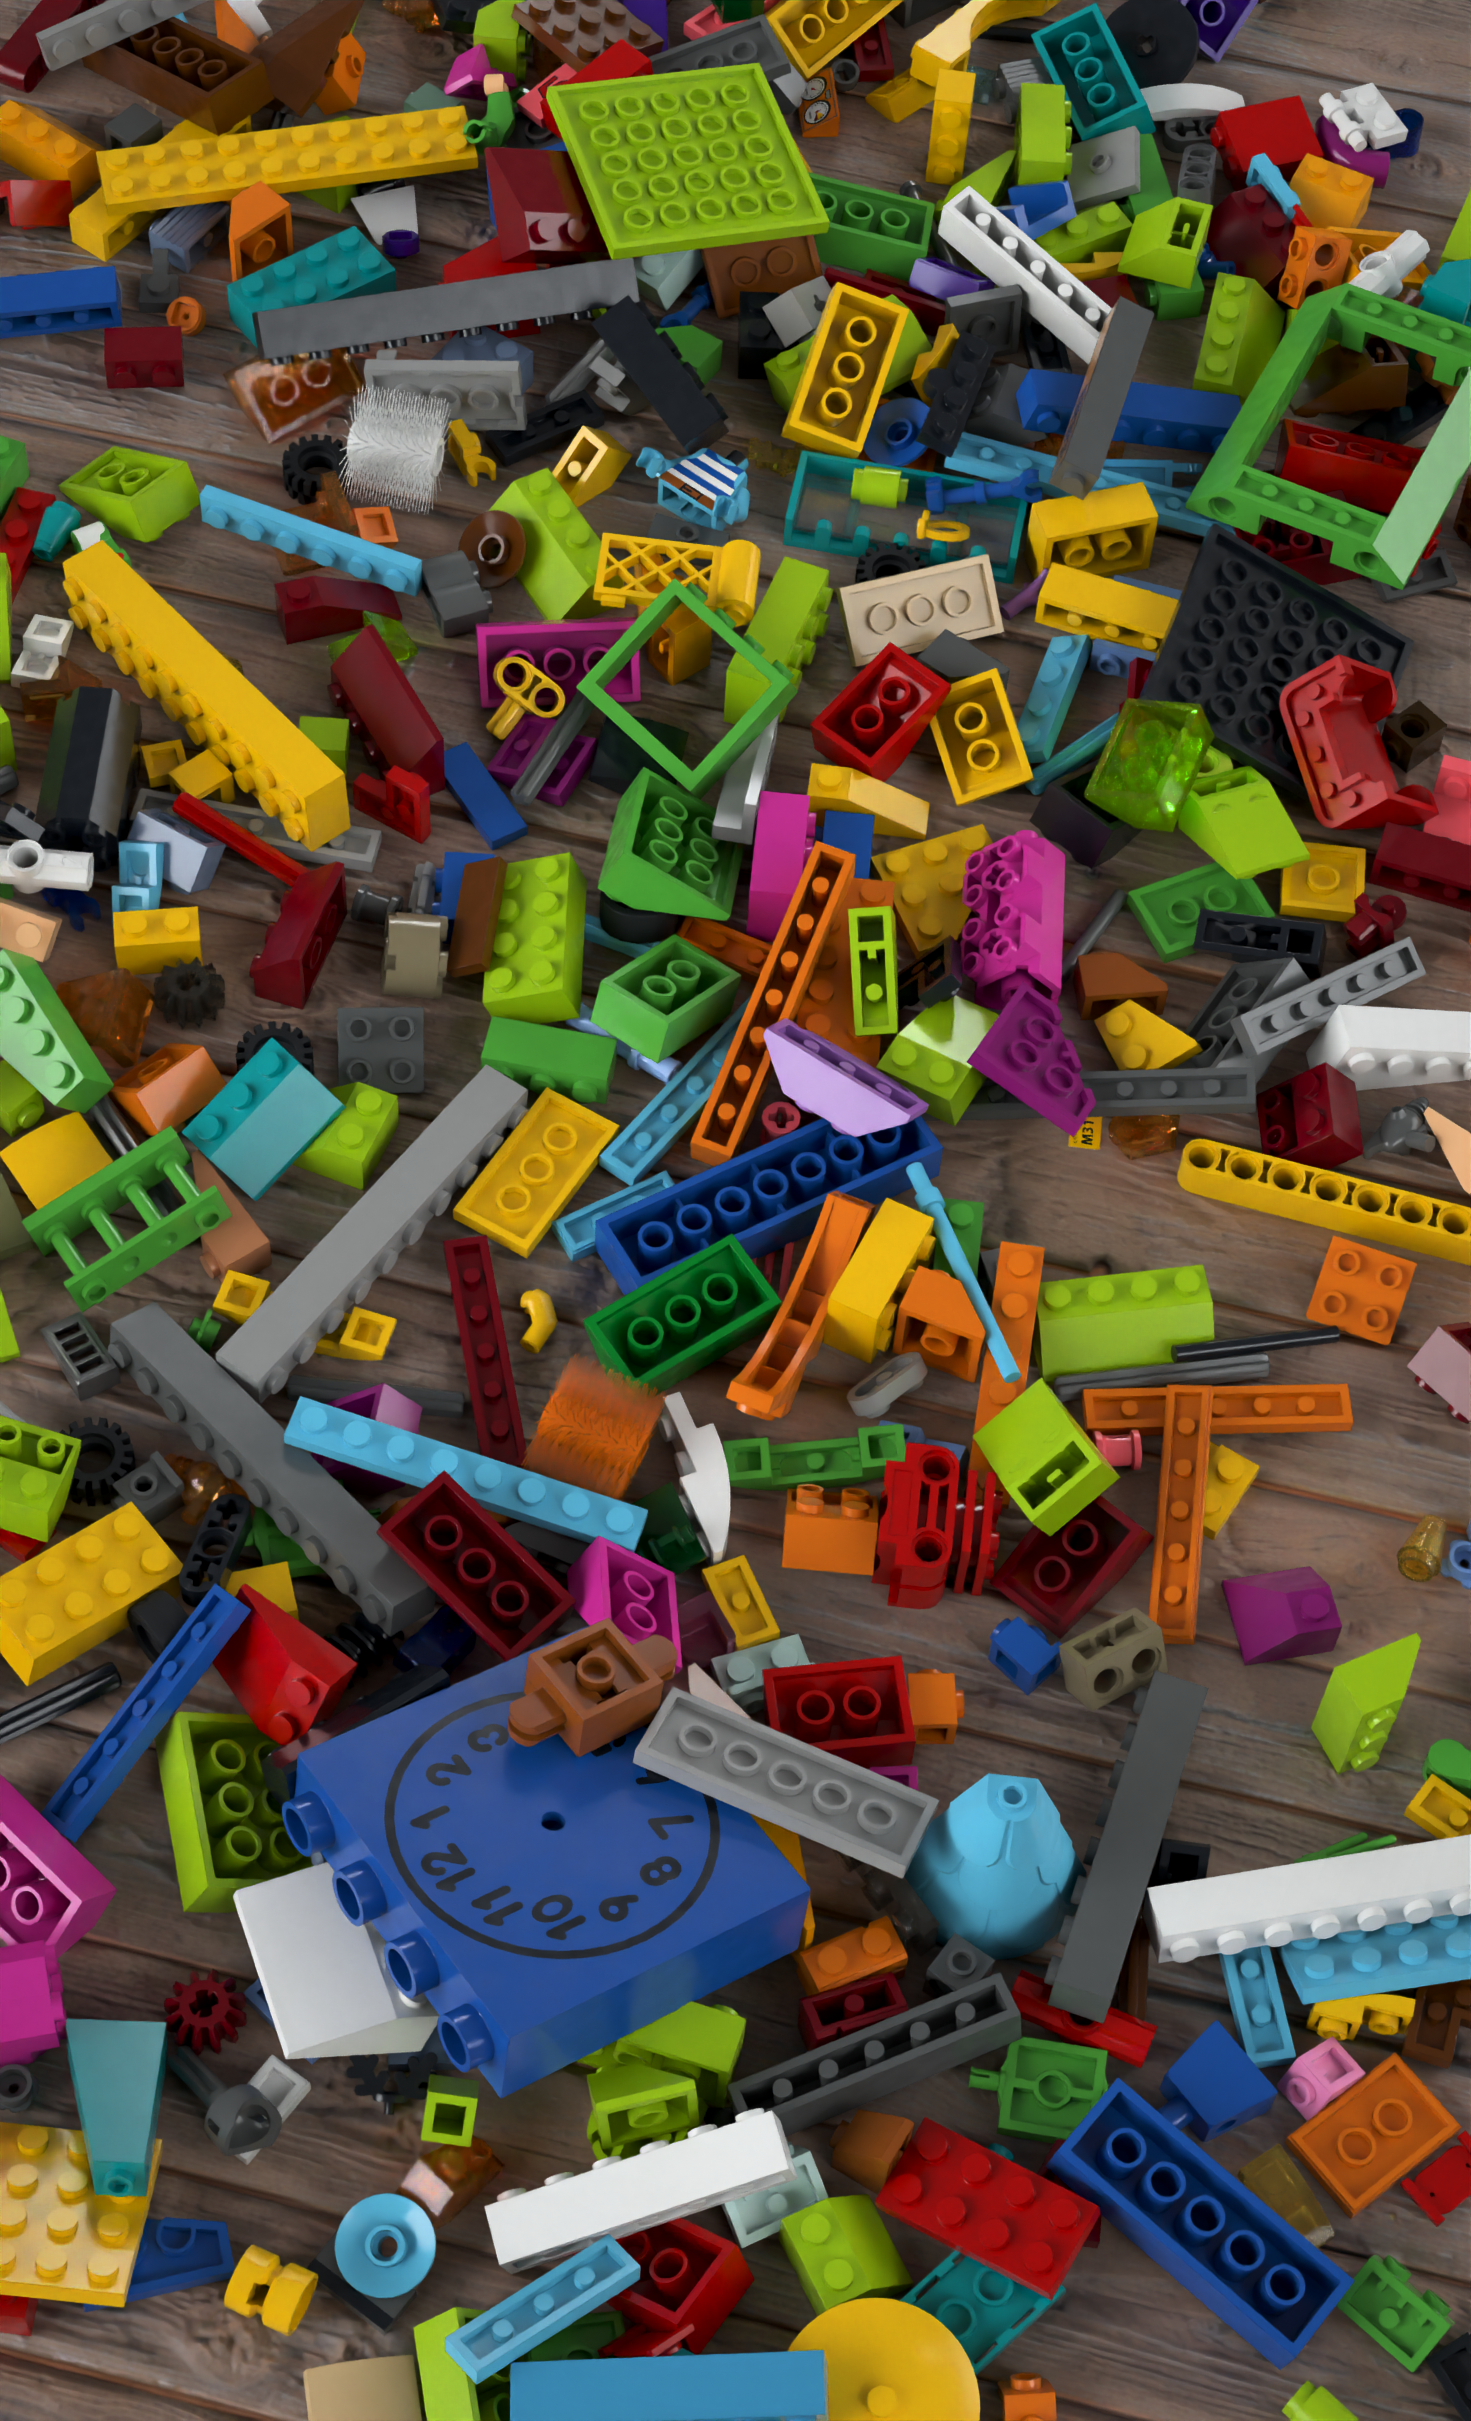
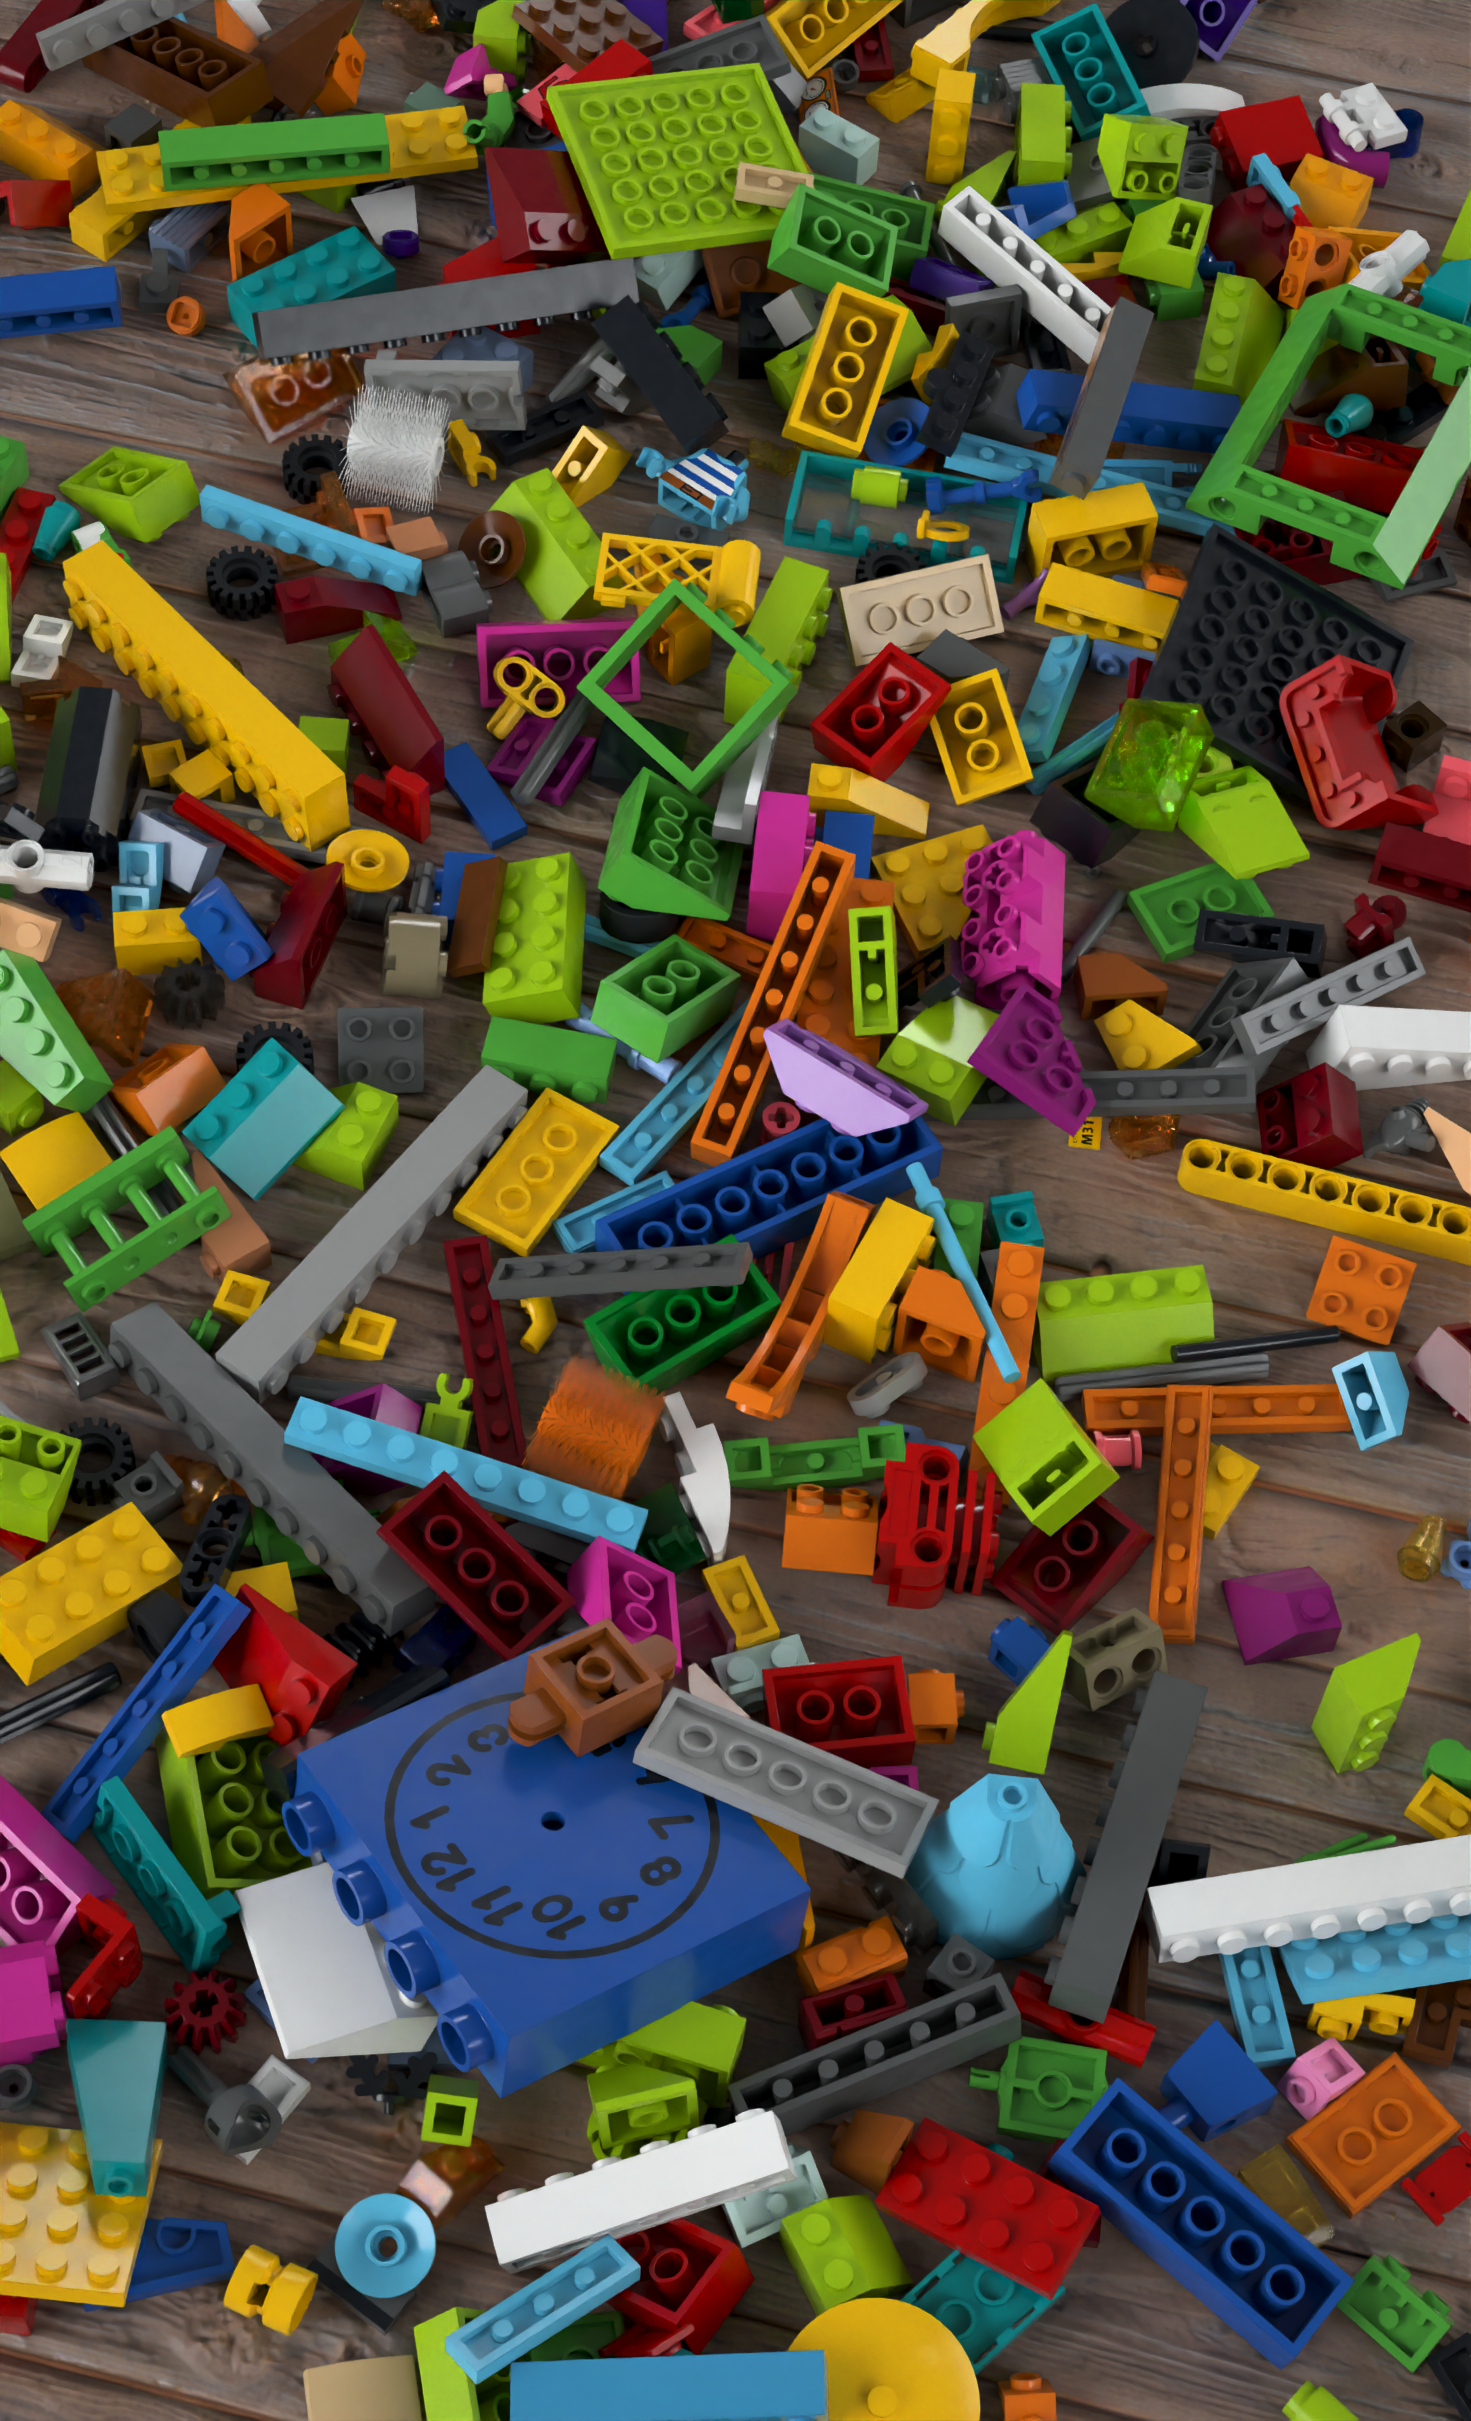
(115, 1965): none -> red bracket
(144, 357): dark red brick -> none
(159, 1881): none -> teal piece
(216, 1719): none -> yellow slope
(226, 930): none -> blue bracket
(241, 566): none -> black tyre
(274, 151): none -> bright green brick
(370, 859): none -> yellow dish
(417, 539): none -> nougat brick
(447, 1420): none -> lime plate
(621, 1271): none -> dark grey plate
(768, 185): none -> tan plate
(832, 243): none -> bright green slope
(838, 147): none -> light aqua brick
(1014, 1220): none -> teal brick
(1028, 1717): none -> lime slope
(1141, 155): none -> lime slope
(1163, 578): none -> orange tile
(1324, 883): yellow plate -> none
(1350, 415): none -> teal cone
(1373, 1396): none -> medium azure slope

